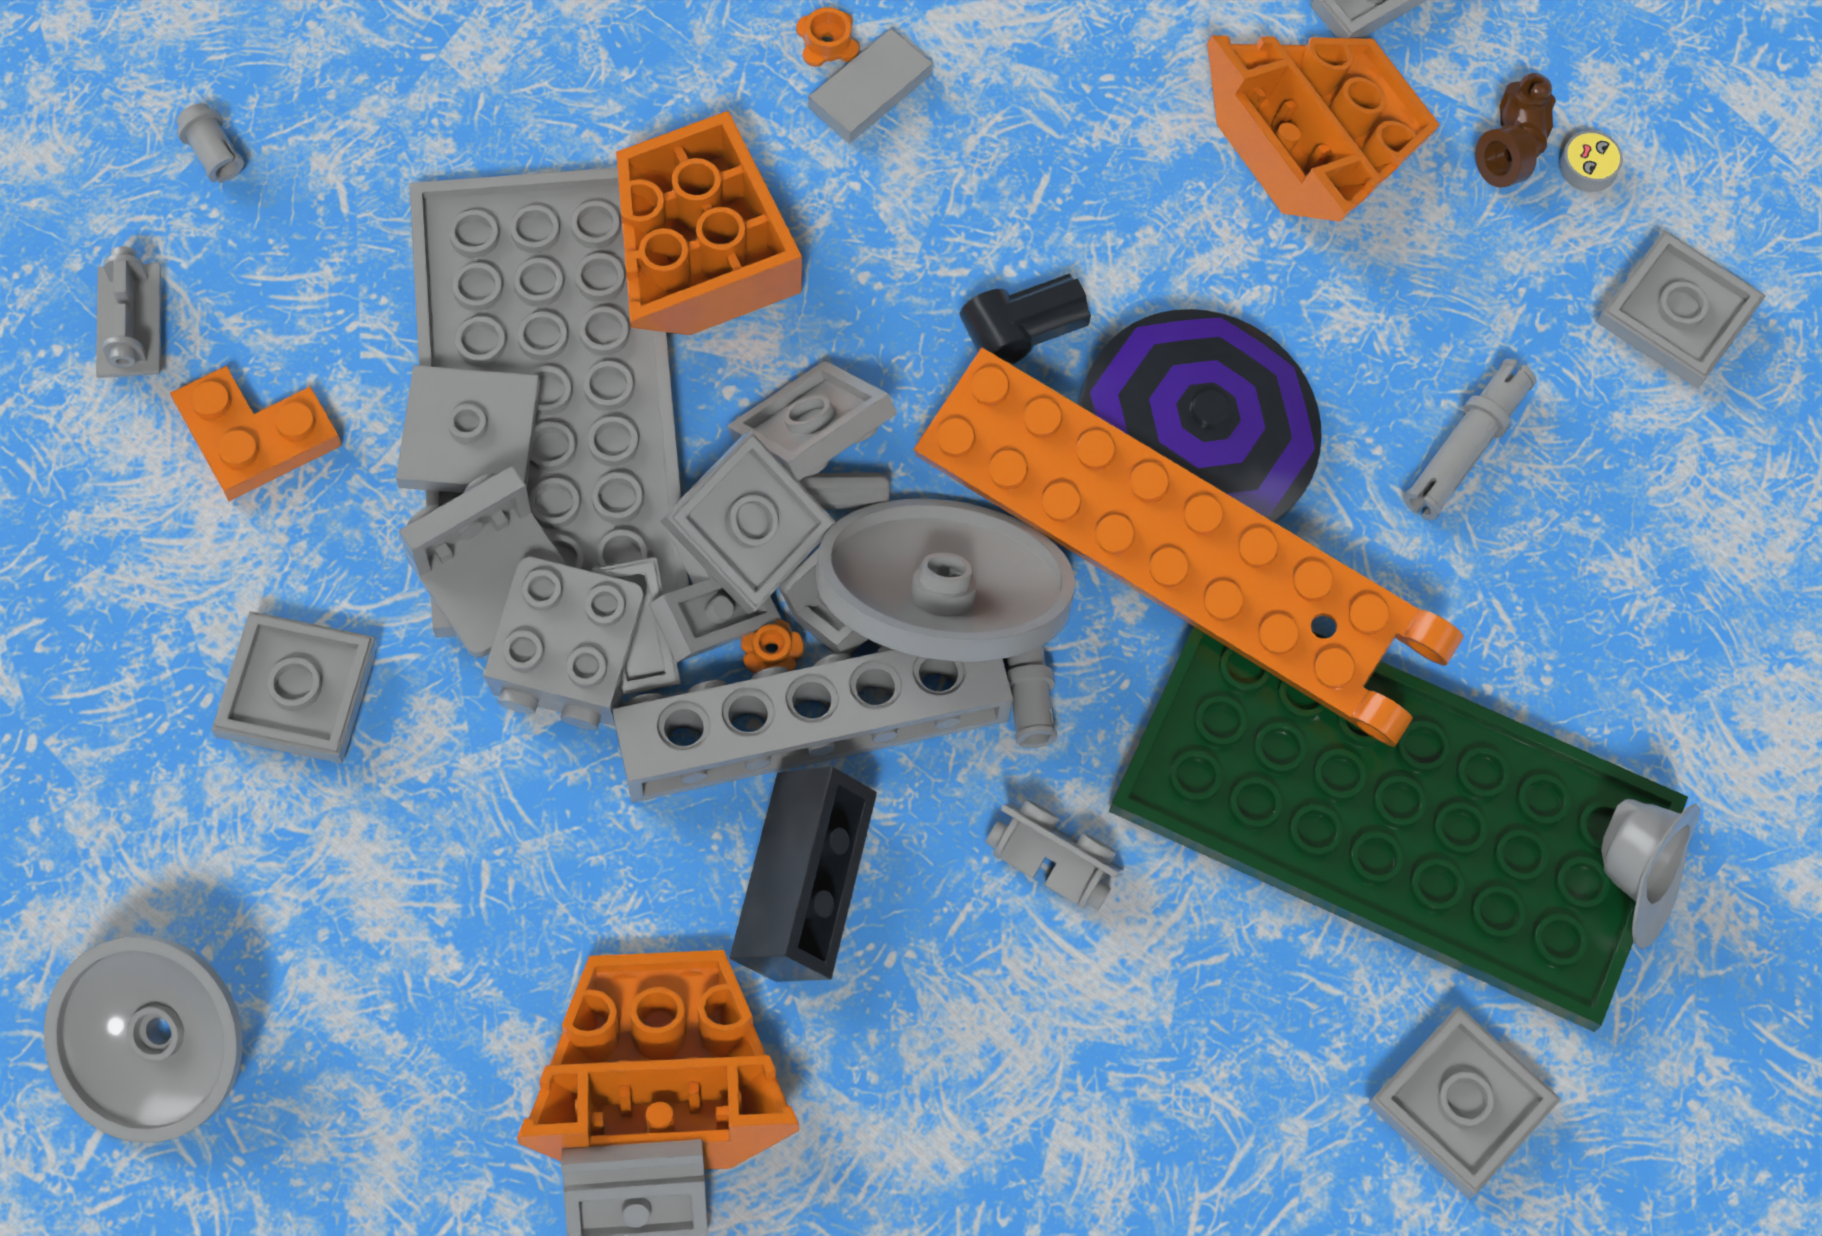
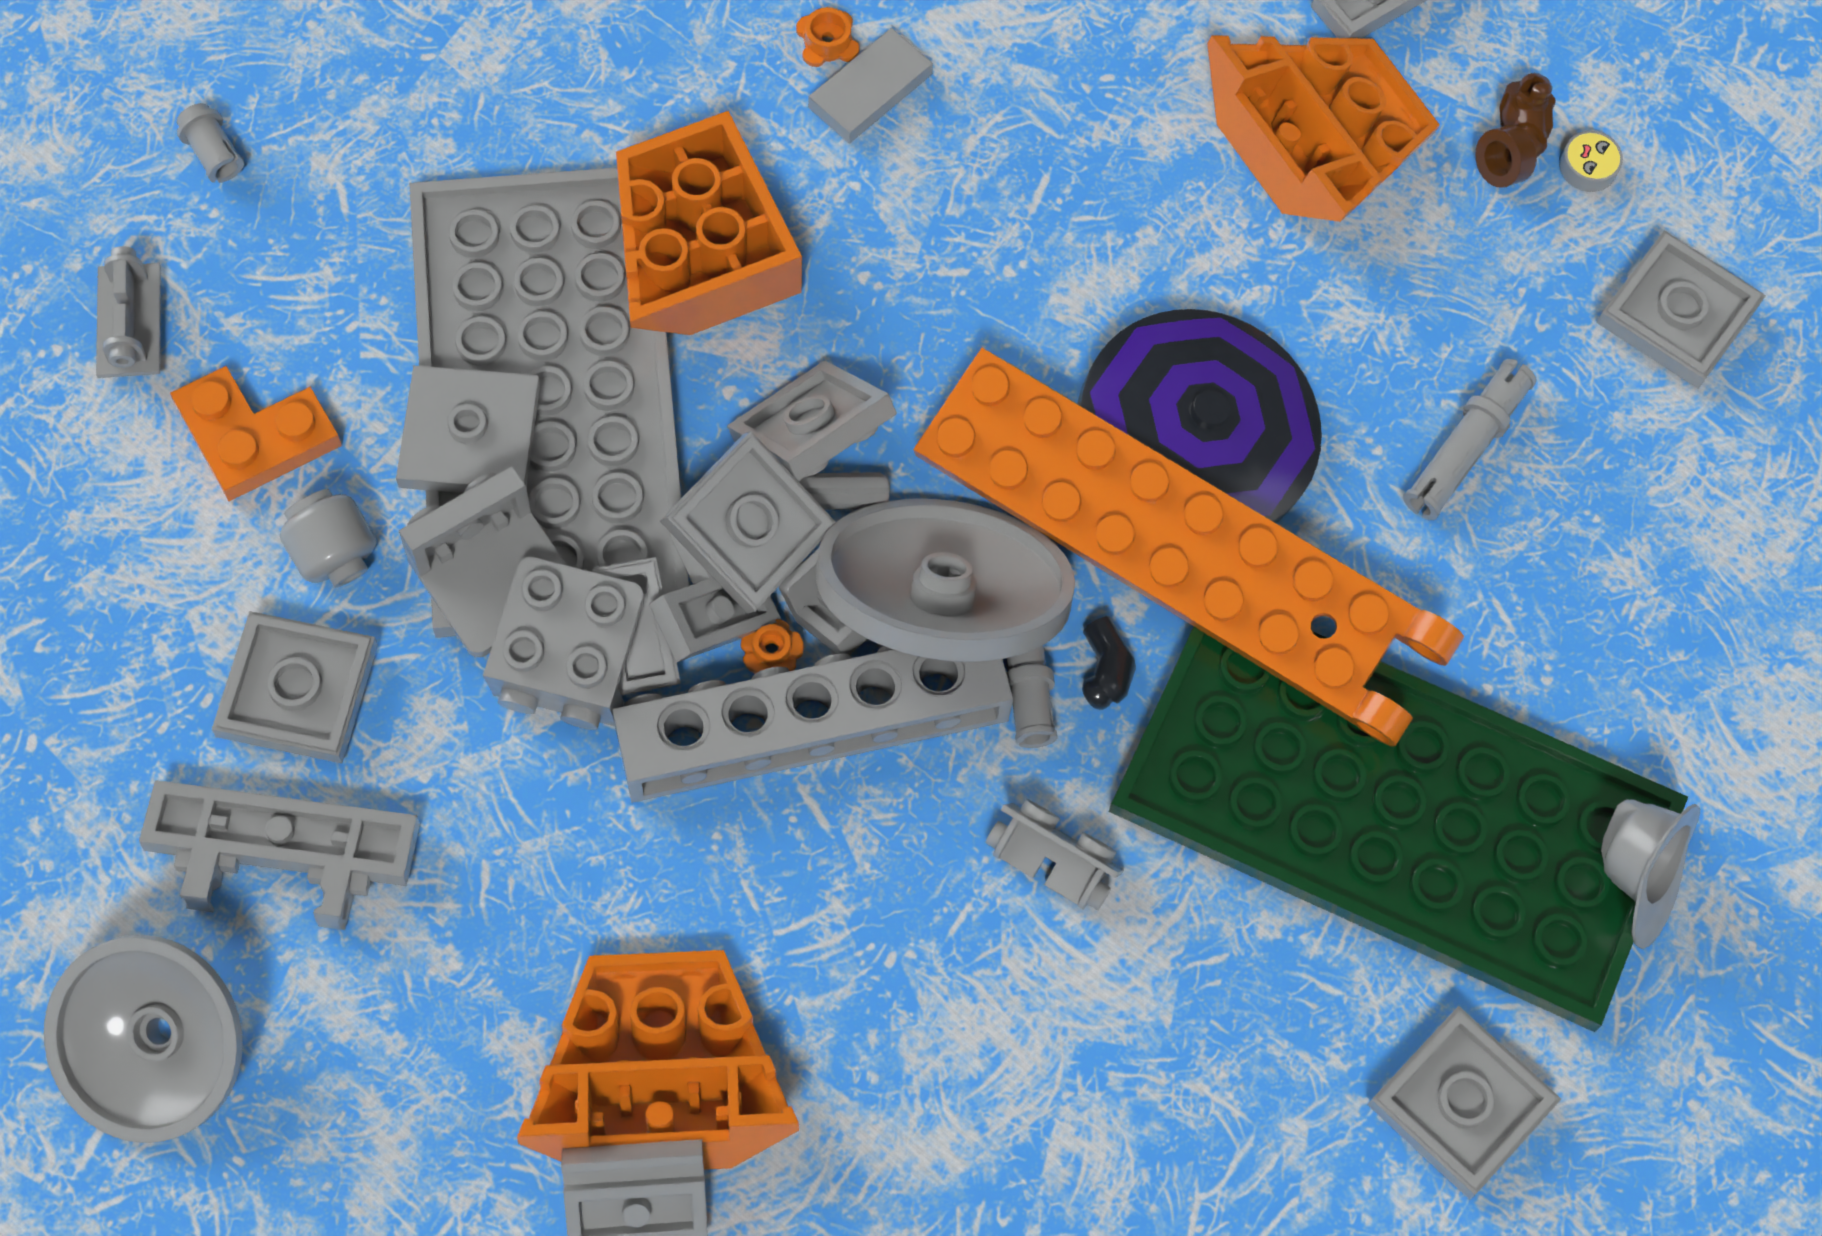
(327, 538): none -> light grey head
(333, 843): none -> light grey hinge
(803, 875): black brick -> none
(1018, 321): black piece -> none
(1114, 668): none -> black arm

